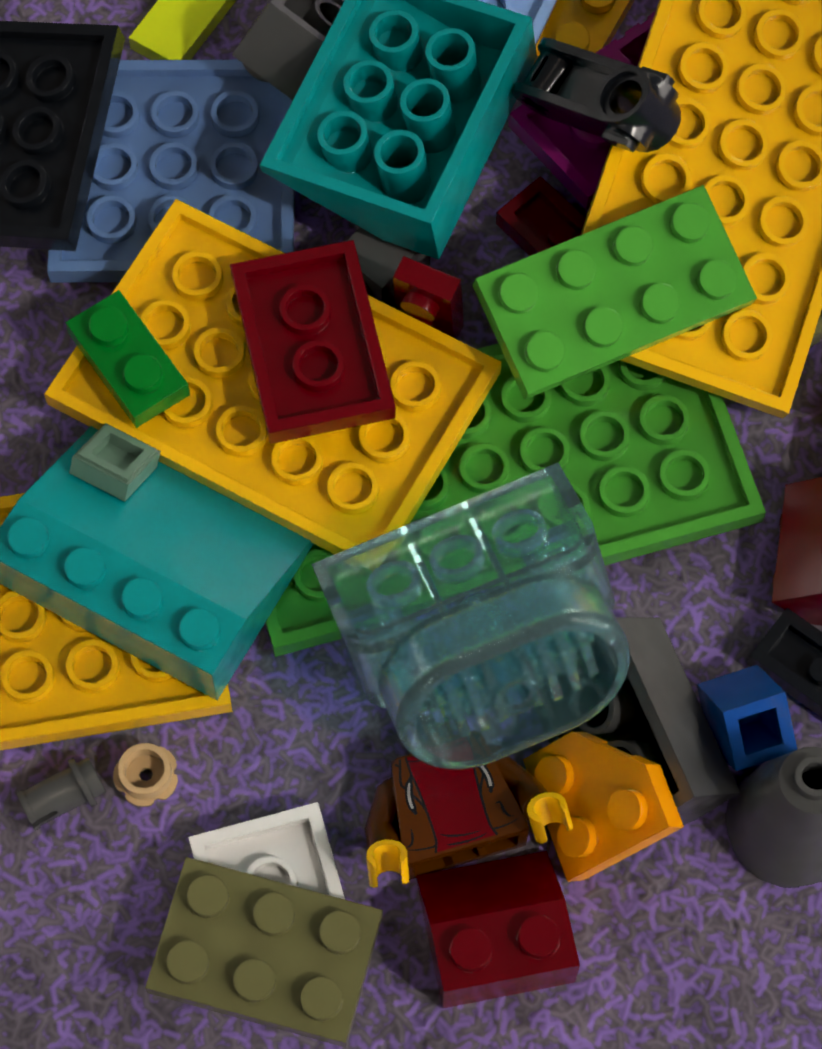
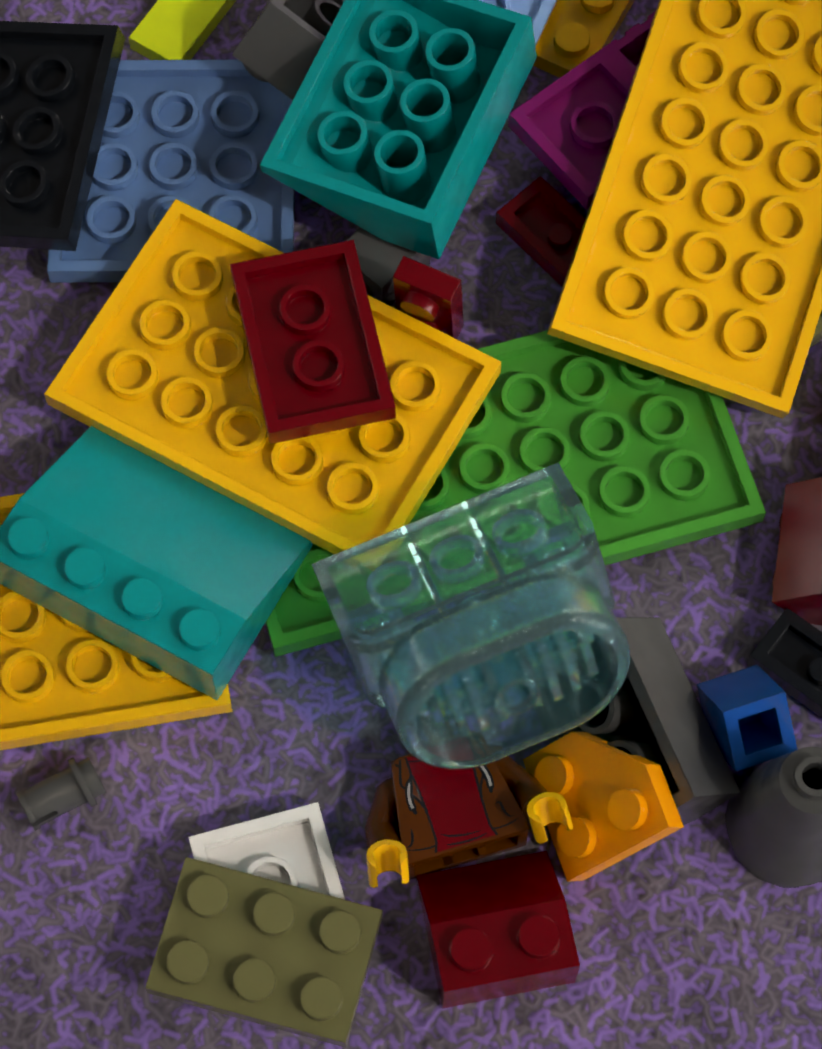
(114, 462): sand green tile -> none
(127, 358): green plate -> none
(141, 758): tan plate -> none
(601, 96): black piece -> none
(613, 291): bright green plate -> none

